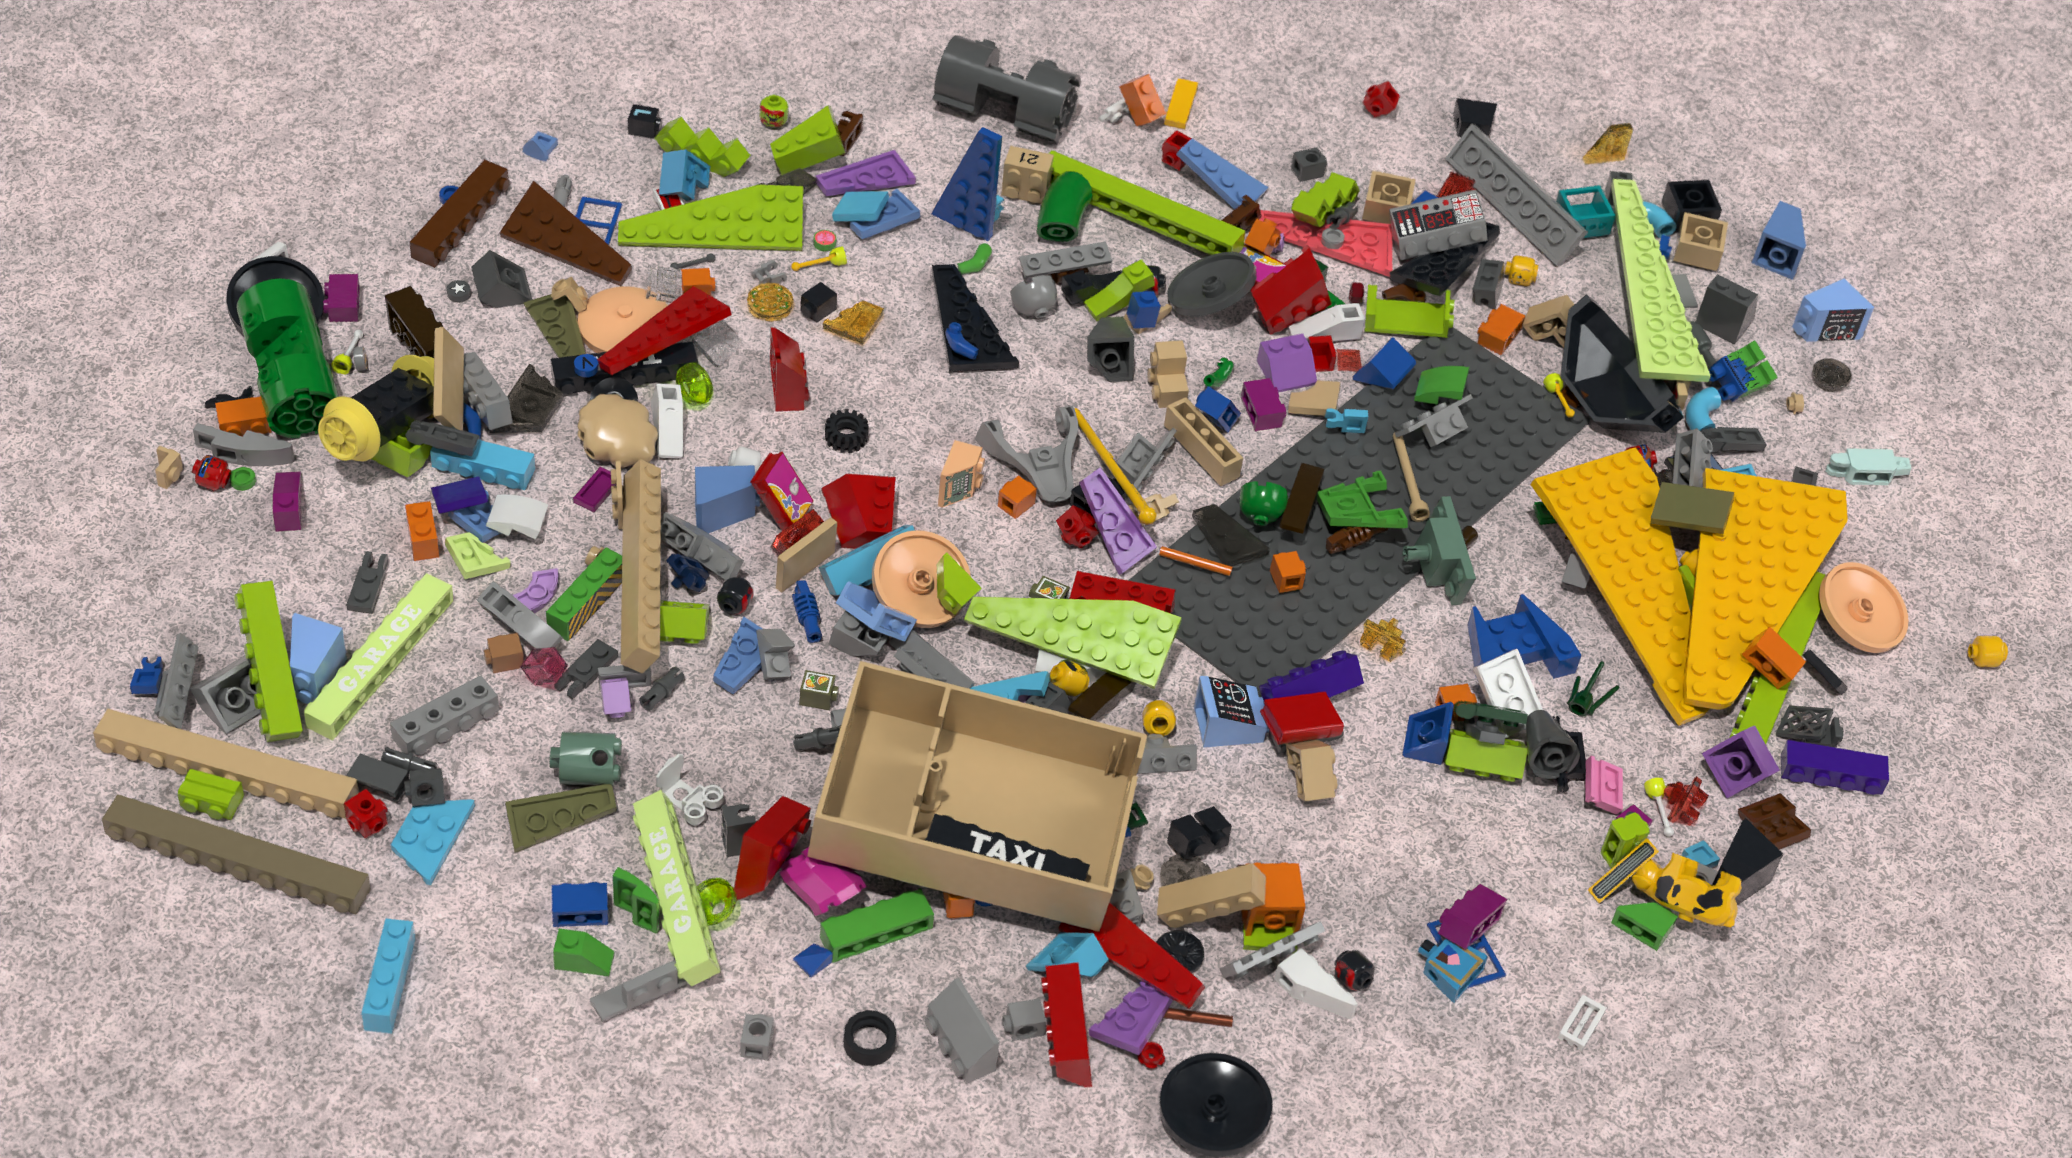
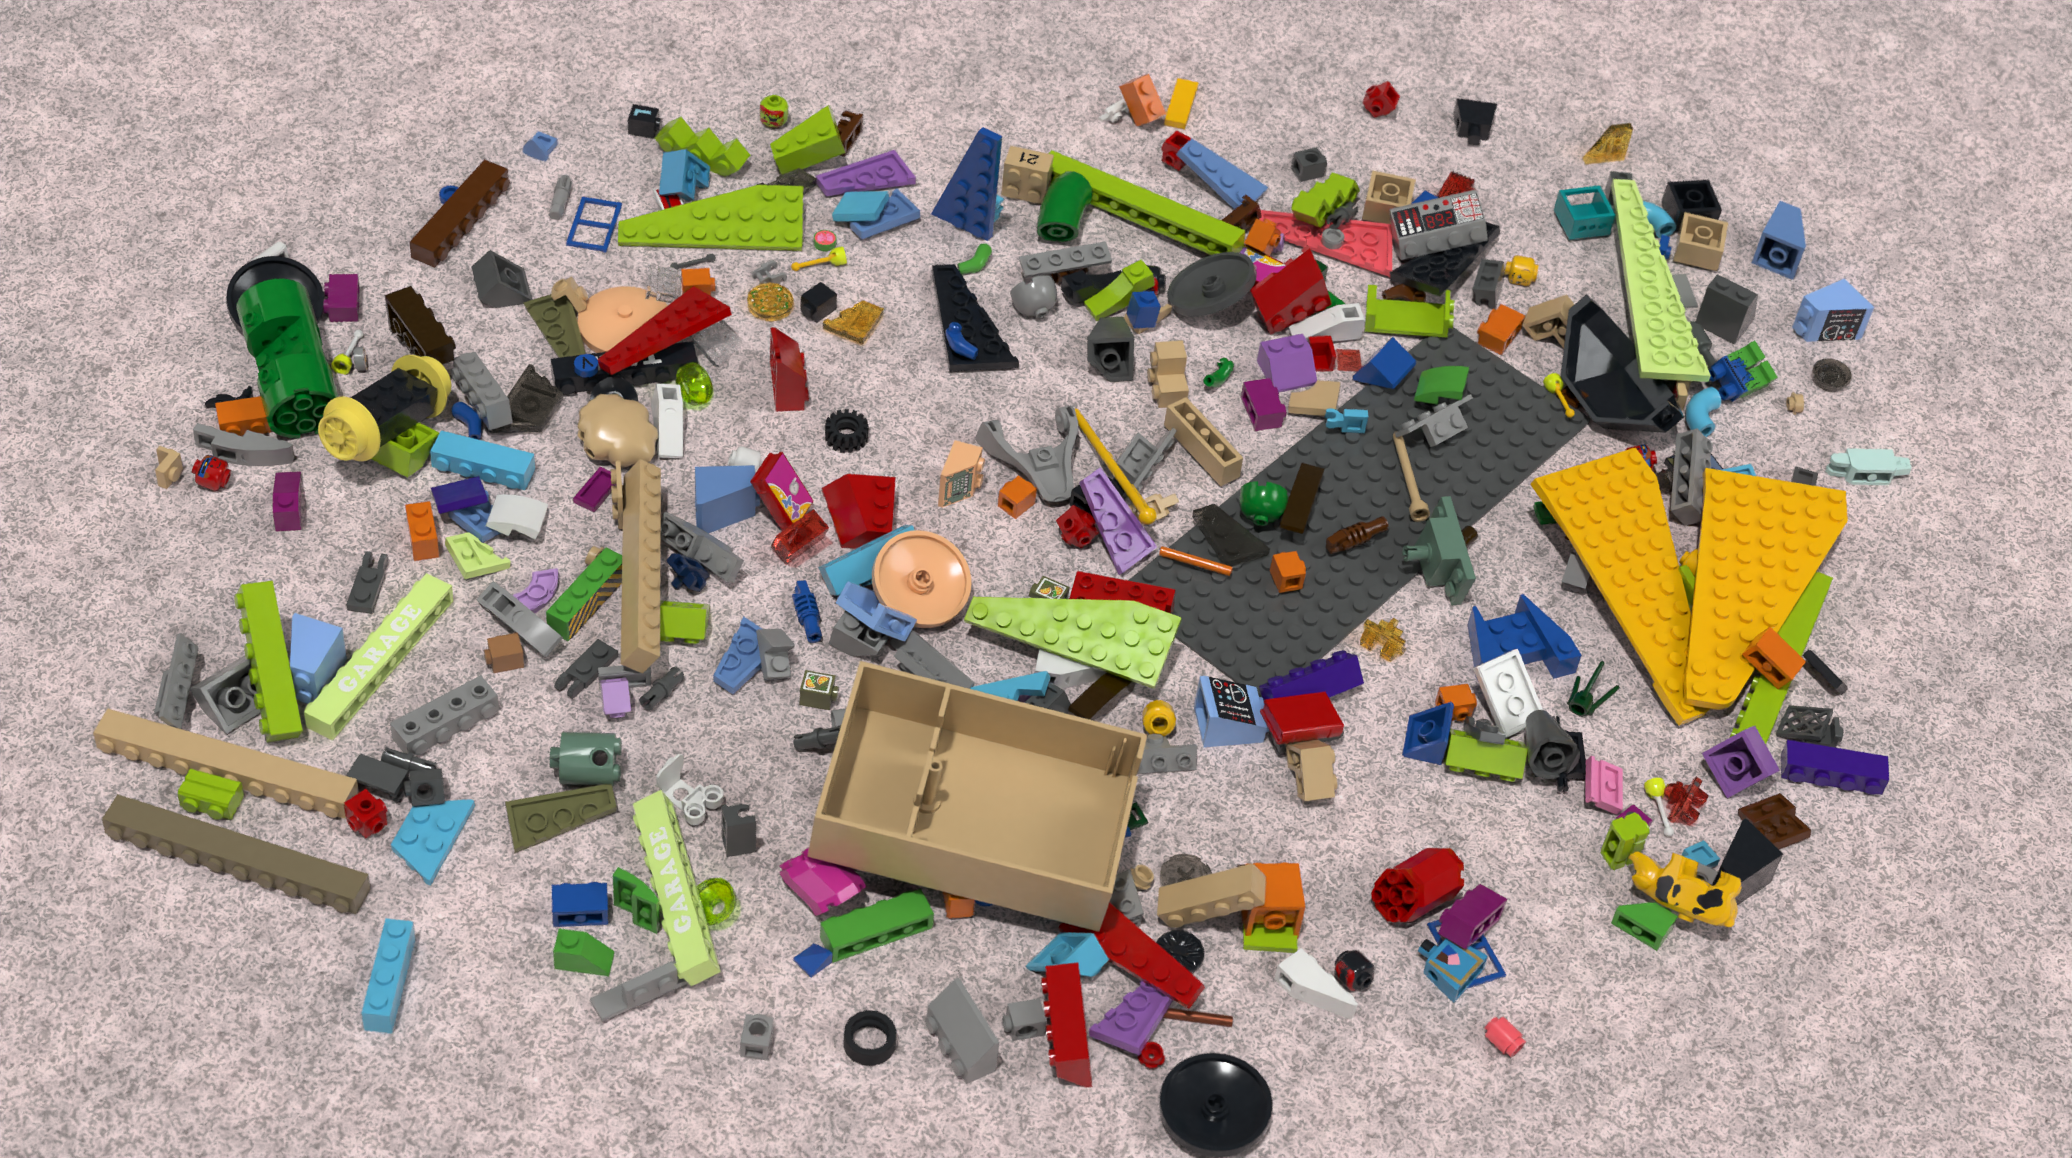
(147, 679): blue plate -> none
(242, 478): bright green tile -> none
(442, 437): dark grey hinge -> none
(448, 379): tan tile -> none
(458, 291): dark grey tile -> none
(544, 666): clear pink brick -> none
(555, 232): reddish brown wing -> none
(736, 595): black head -> none
(769, 844): red wedge -> none
(806, 554): tan tile -> none
(954, 585): lime slope -> none
(971, 75): dark grey cylinder -> none
(972, 838): black brick -> none
(1070, 677): yellow head -> none
(1193, 839): black piece -> none
(1217, 408): blue brick -> none
(1263, 956): light grey wing -> none
(1353, 507): bright green wing -> none
(1356, 292): dark red tile -> none
(1418, 884): none -> red brick
(1489, 712): dark green hinge -> none
(1504, 1036): none -> coral brick
(1516, 195): light grey plate -> none
(1572, 1038): white tile -> none
(1623, 870): sticker -> none
(1692, 507): olive tile -> none
(1735, 438): dark grey hinge -> none
(1863, 607): light nougat dish -> none
(1988, 651): yellow head -> none

